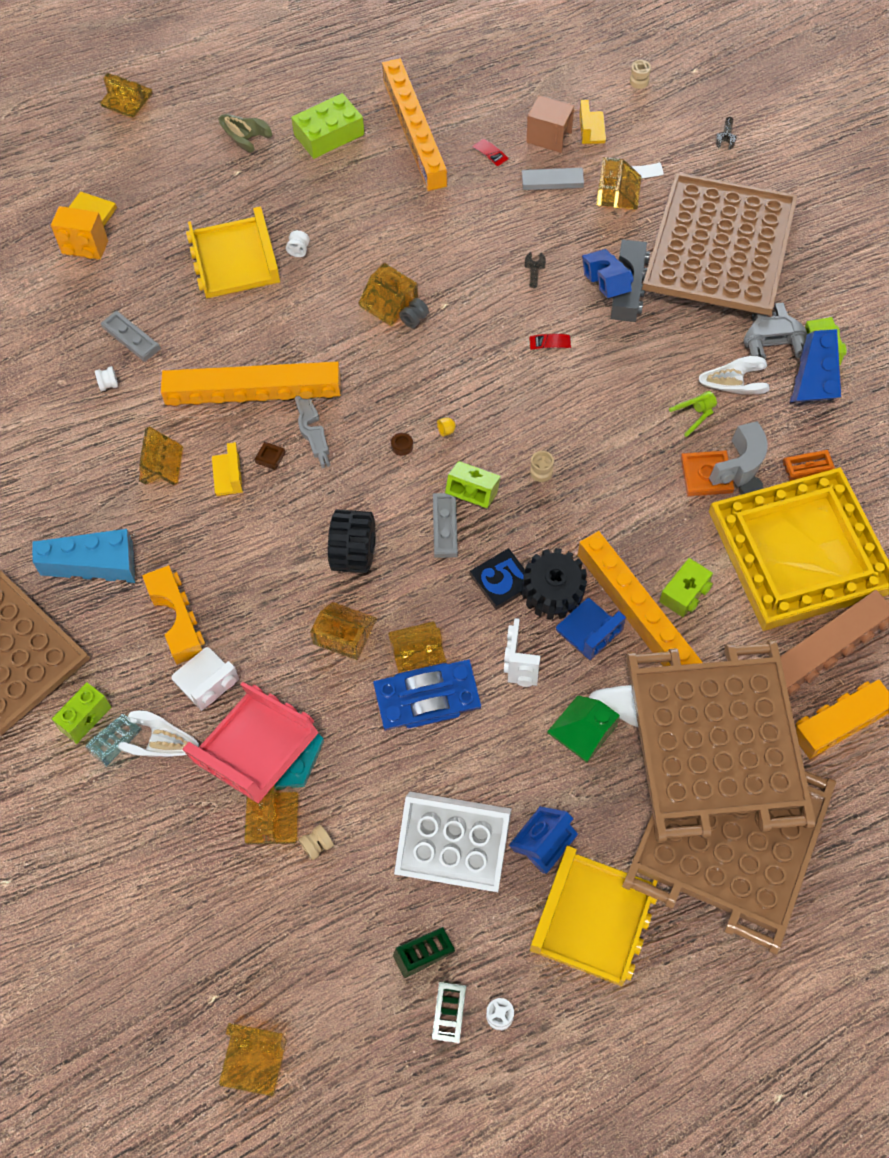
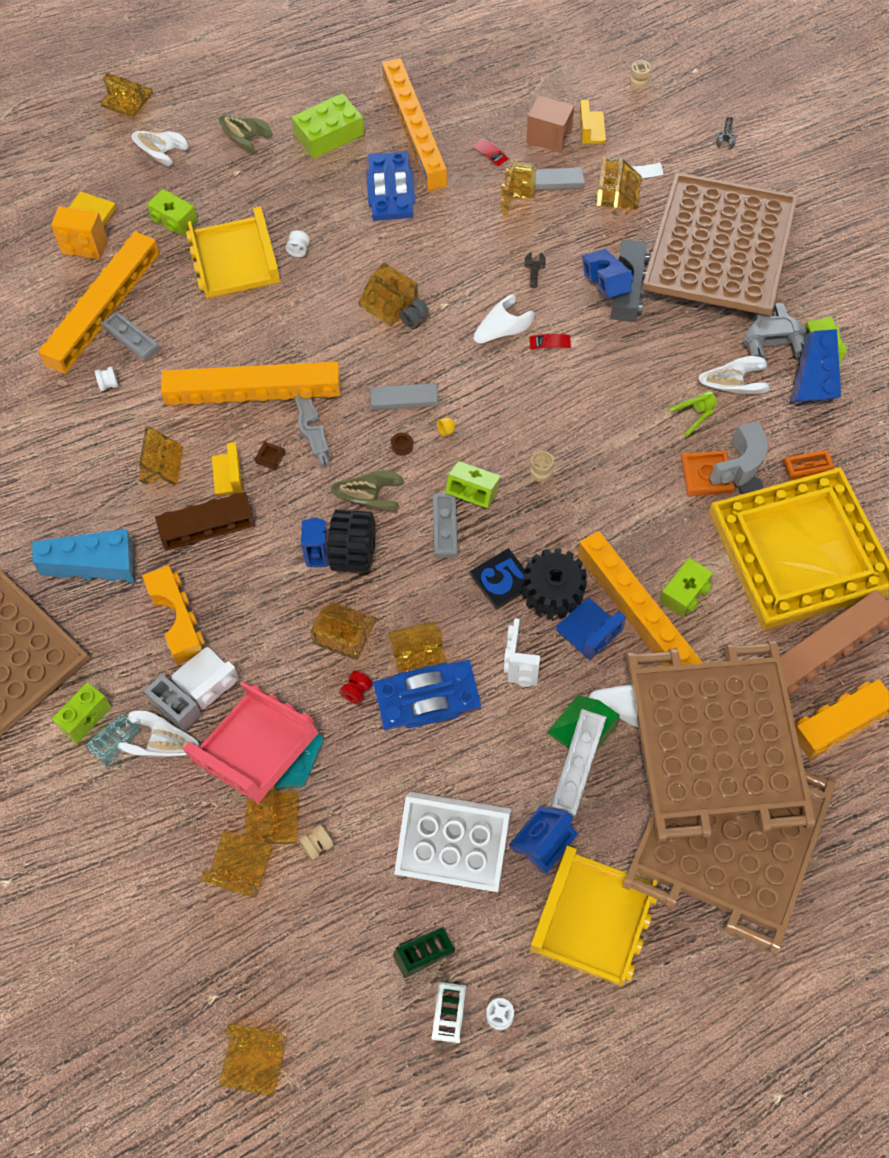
(99, 302): none -> light orange brick
(158, 144): none -> white animal
(171, 212): none -> lime brick
(173, 703): none -> light grey brick
(205, 521): none -> reddish brown brick
(238, 864): none -> clear yellow bracket
(315, 542): none -> blue brick
(356, 687): none -> red wheel
(365, 489): none -> olive animal
(390, 186): none -> blue piece
(403, 396): none -> light grey tile
(501, 323): none -> white animal
(519, 182): none -> clear yellow bracket
(578, 762): none -> tile

